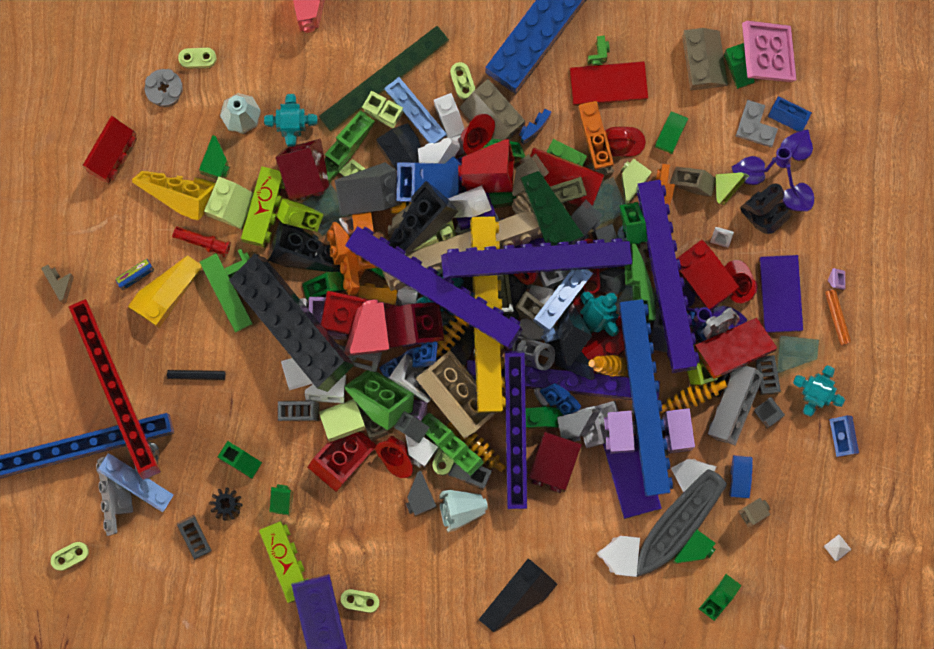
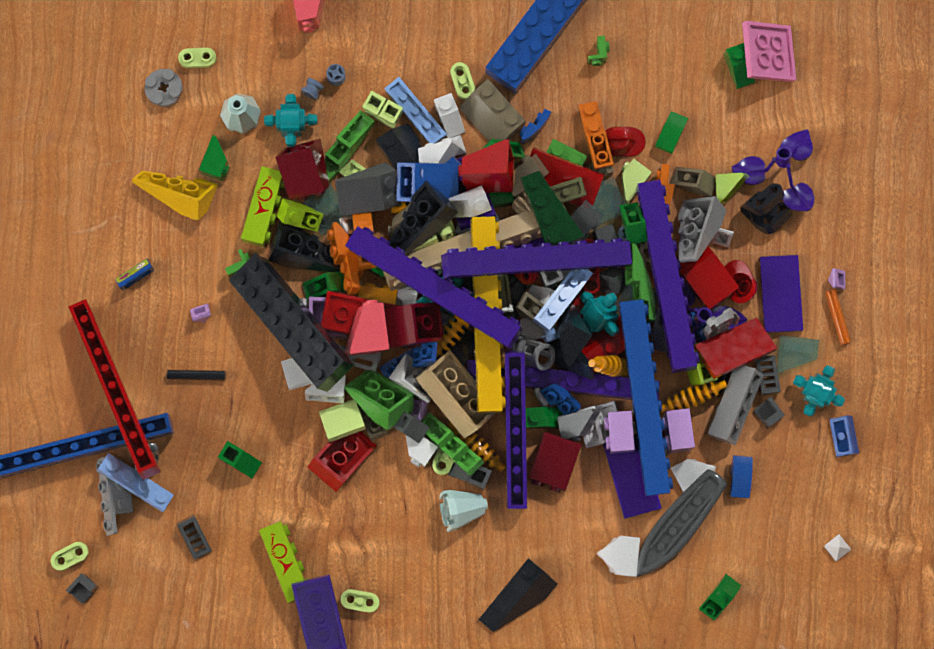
(62, 286): dark tan slope -> none
(82, 588): none -> dark grey panel
(110, 150): red slope -> none
(162, 294): yellow wedge -> none
(200, 313): none -> lavender slope
(210, 243): red pin -> none
(219, 506): black gear -> none
(225, 292): bright green slope -> none
(229, 203): yellowish green slope -> none
(281, 500): green slope -> none
(312, 88): none -> sand blue wheel
(314, 411): dark grey slope -> none
(336, 70): none -> sand blue wheel
(383, 77): clear green tile -> none
(394, 456): red piece -> none
(420, 497): dark grey slope -> none
(477, 133): red piece -> none
(609, 83): red tile -> none
(696, 549): green slope -> none
(698, 225): none -> light grey wedge
(704, 58): dark tan slope -> none
(752, 129): light grey plate -> none
(755, 512): dark tan slope -> none
(789, 114): blue slope -> none

